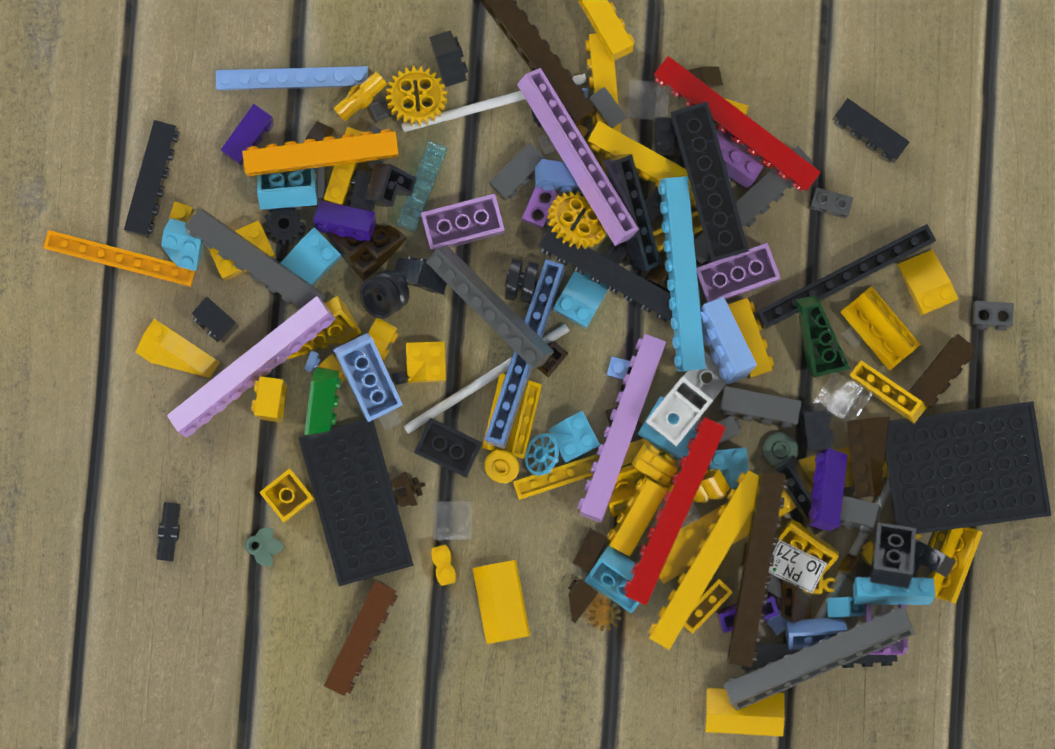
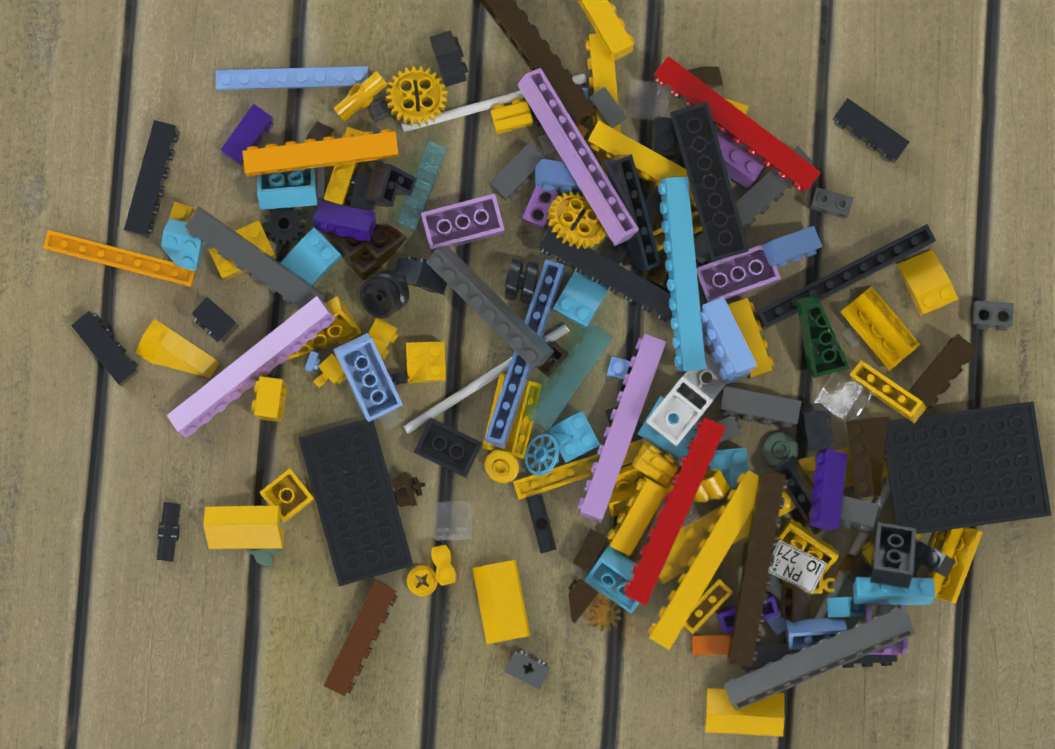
(105, 348): none -> black brick
(243, 527): none -> yellow slope
(322, 401): green slope -> none
(431, 580): none -> yellow gear
(511, 116): none -> yellow brick
(540, 669): none -> dark grey brick
(544, 536): none -> black piece
(570, 378): none -> clear light blue brick
(710, 645): none -> orange tile
(792, 247): none -> medium blue brick

